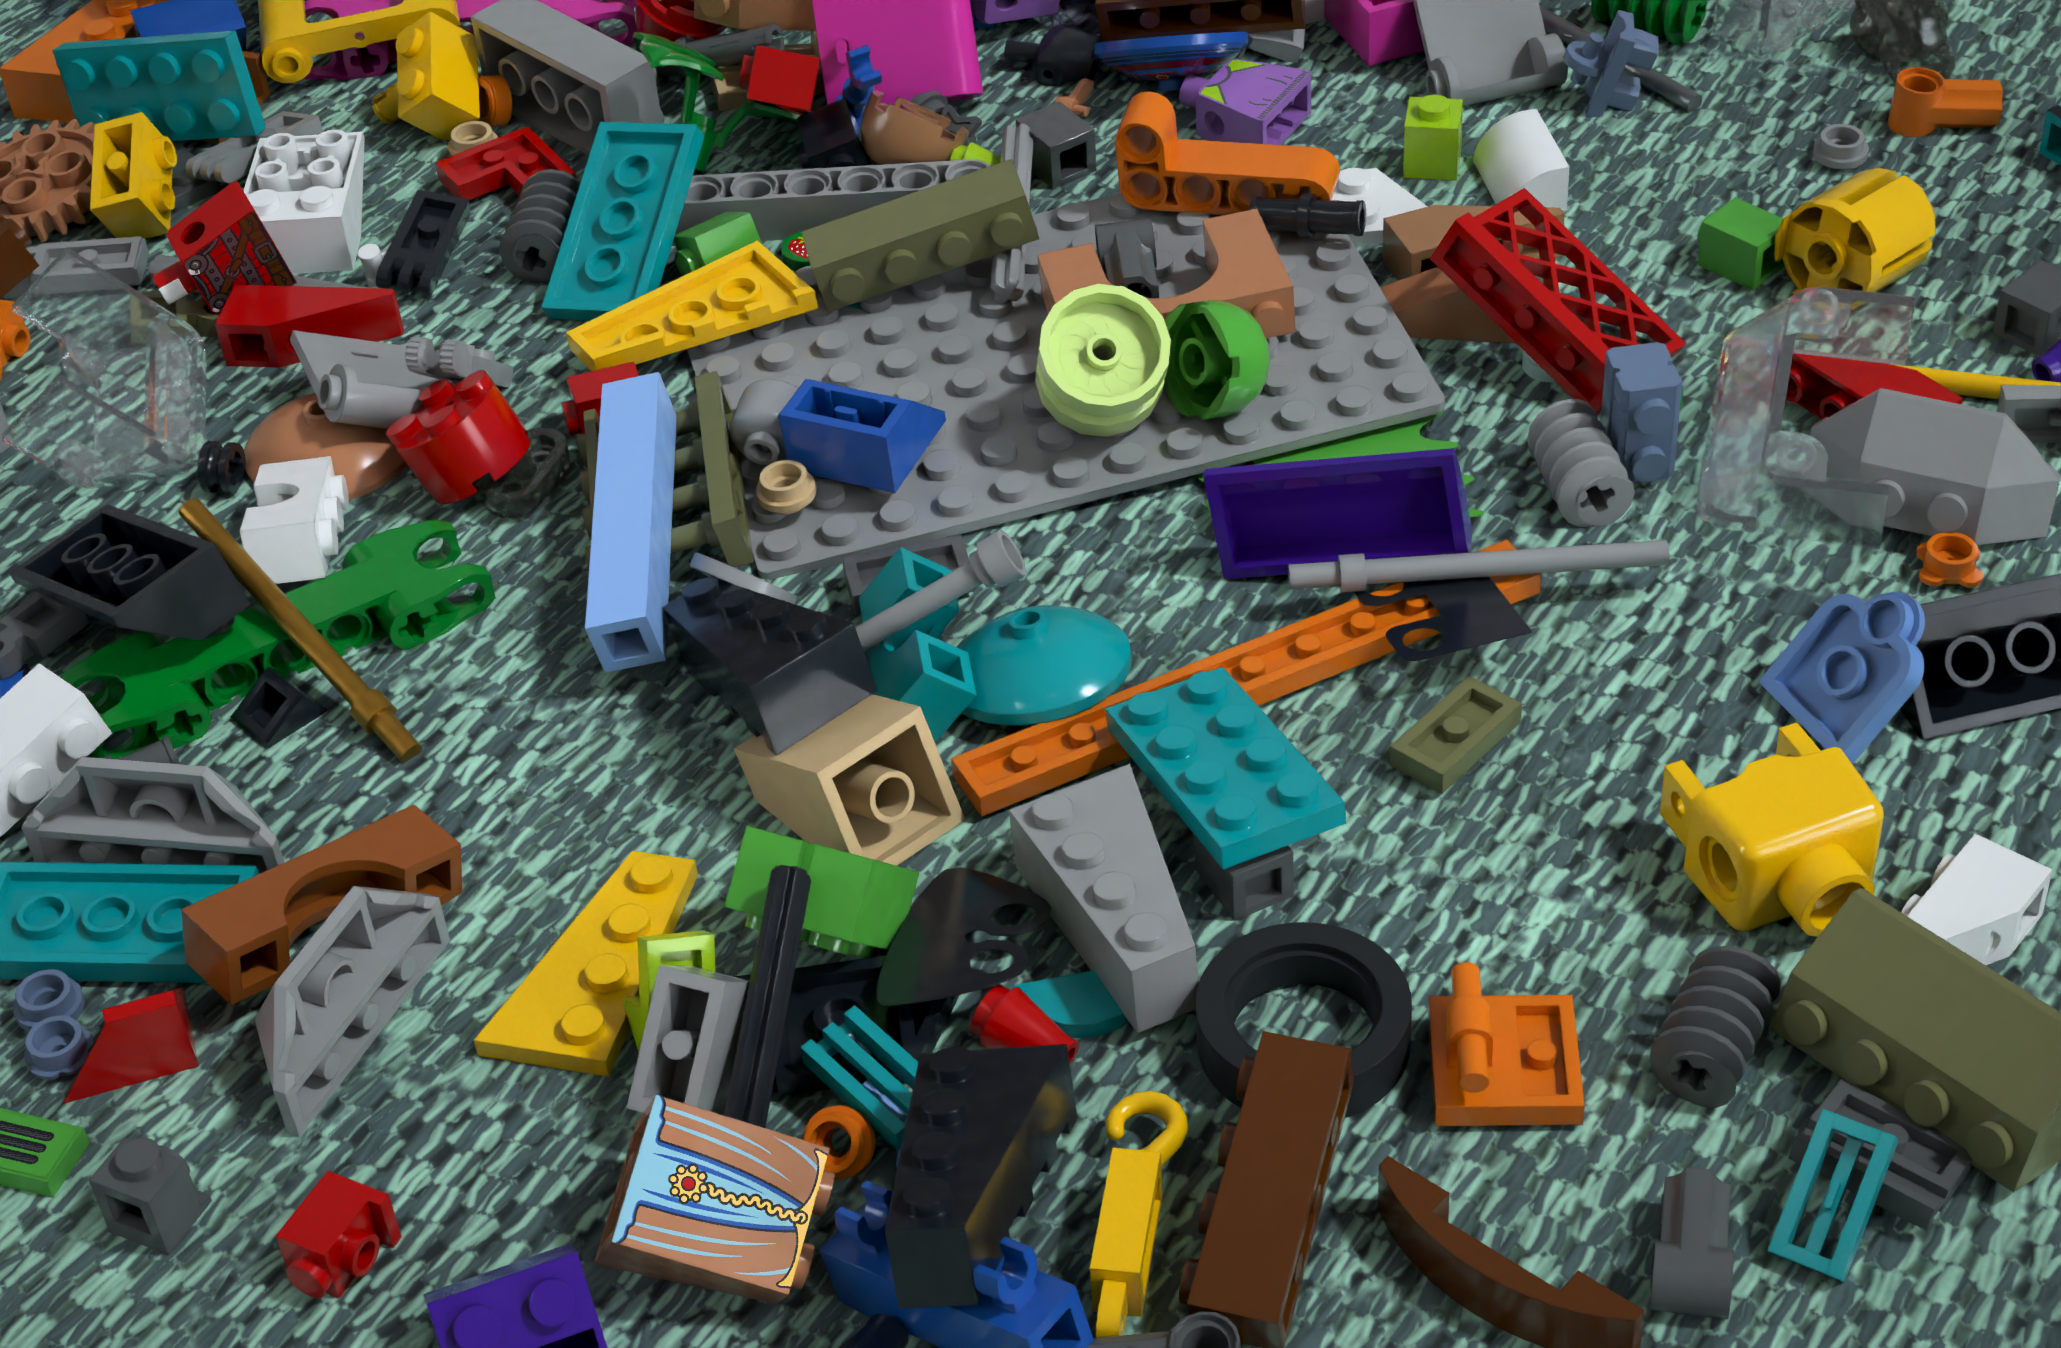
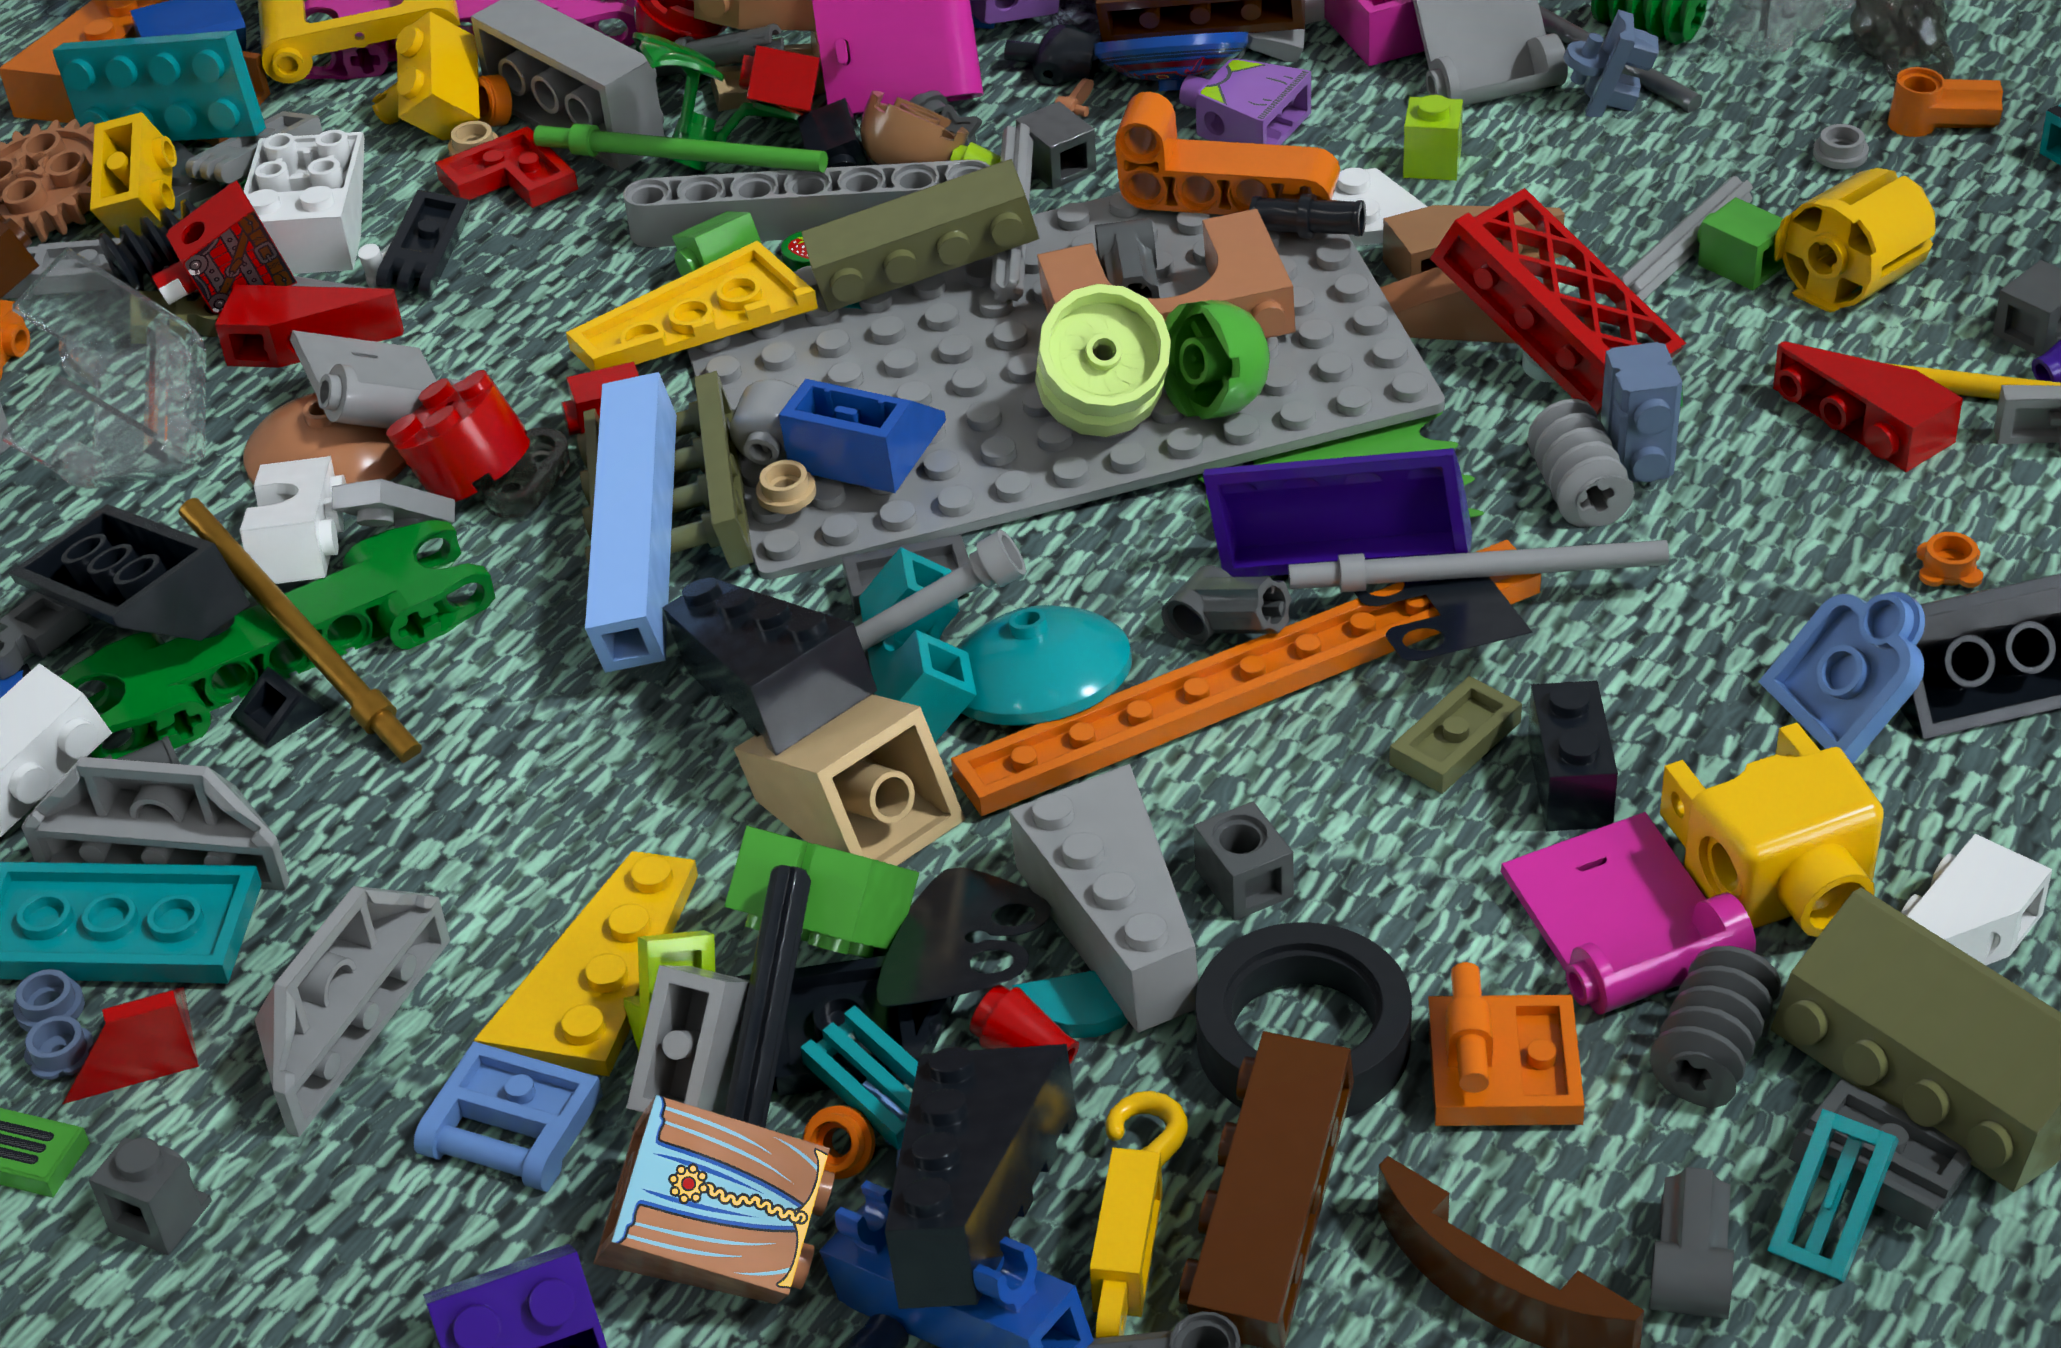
(145, 252): none -> black piece
(221, 467): black bush -> none
(246, 931): dark orange arch -> none
(336, 1235): red brick -> none
(389, 503): none -> light grey plate
(454, 361): light grey hinge -> none
(515, 1096): none -> medium blue plate
(538, 225): dark grey piece -> none
(589, 141): none -> bright green bar
(622, 217): teal plate -> none
(729, 574): light grey piece -> none
(861, 81): blue piece -> none
(1225, 767): teal plate -> none
(1226, 604): none -> dark grey piece
(1522, 155): white brick -> none
(1572, 755): none -> black brick
(1622, 912): none -> dark pink door
(1680, 242): none -> light grey axle
(1775, 478): clear windscreen -> none
(1944, 466): light grey wedge -> none

